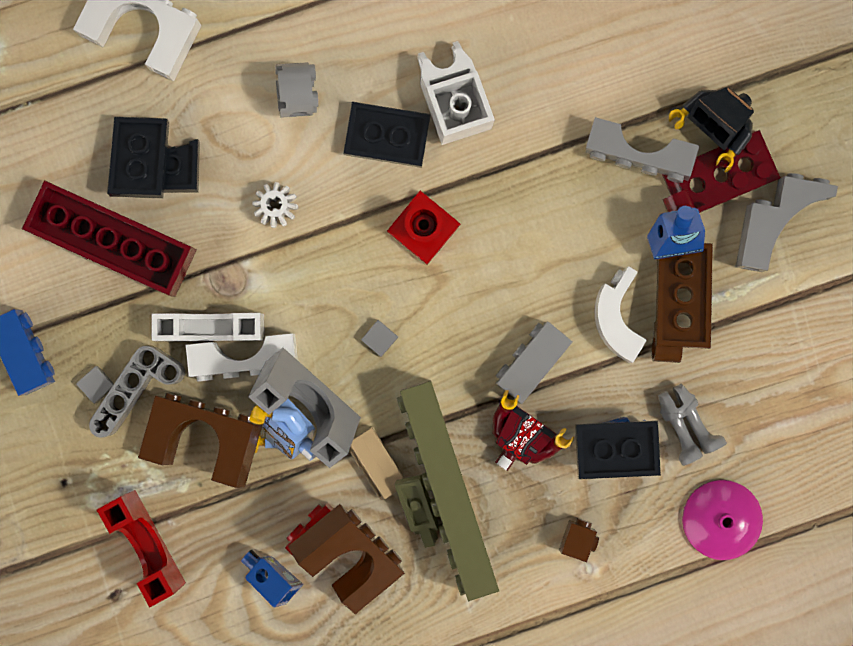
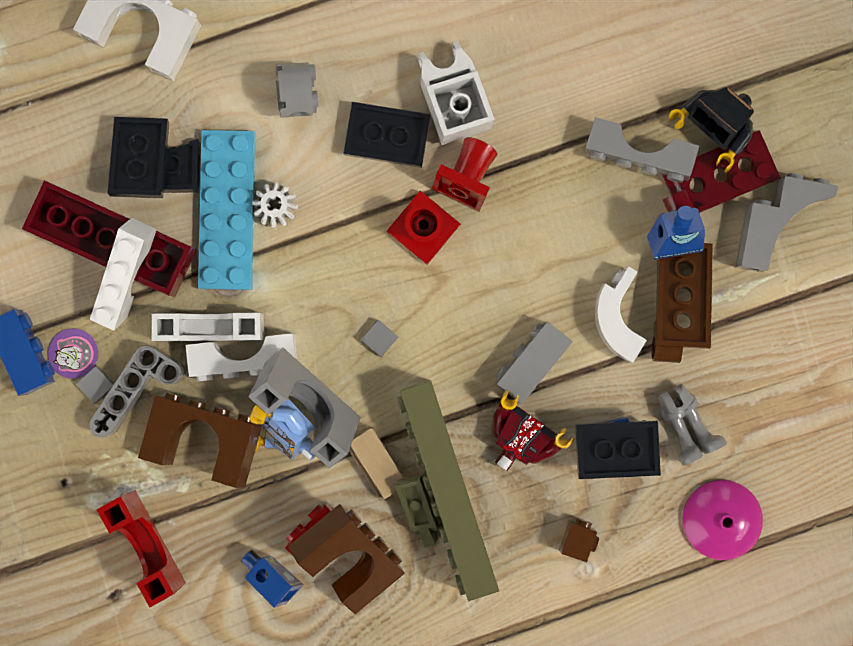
(73, 353): none -> sticker
(127, 254): none -> white arch
(226, 210): none -> medium azure plate
(464, 180): none -> red plant

